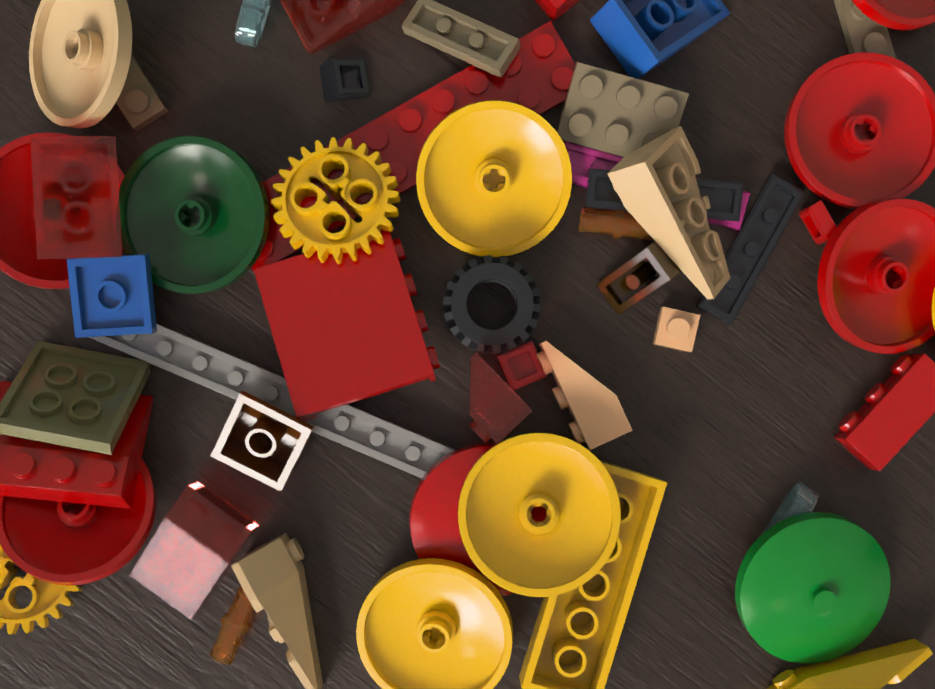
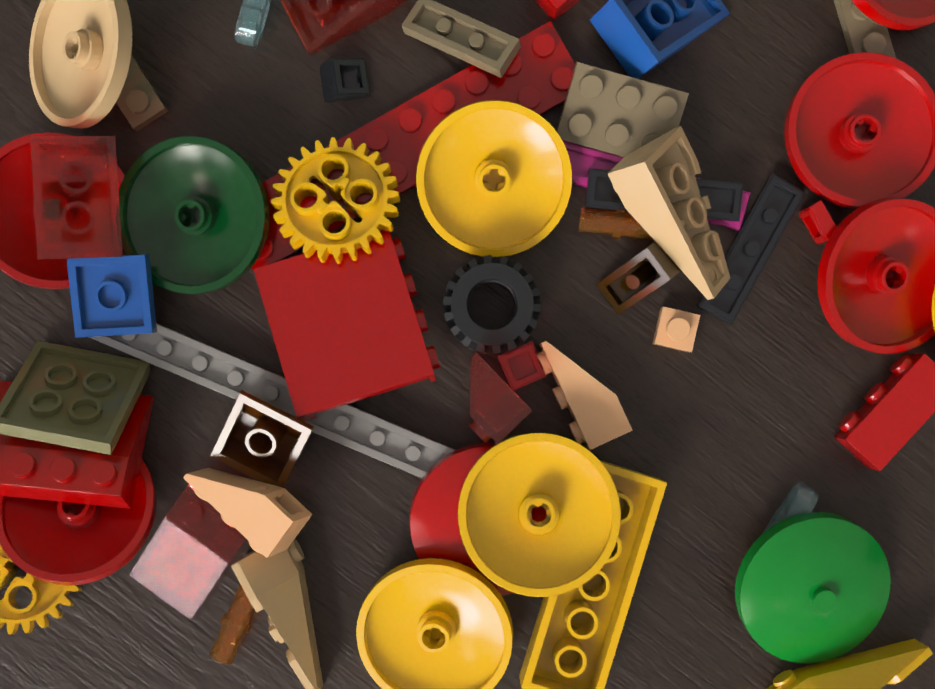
(258, 510): none -> light nougat slope

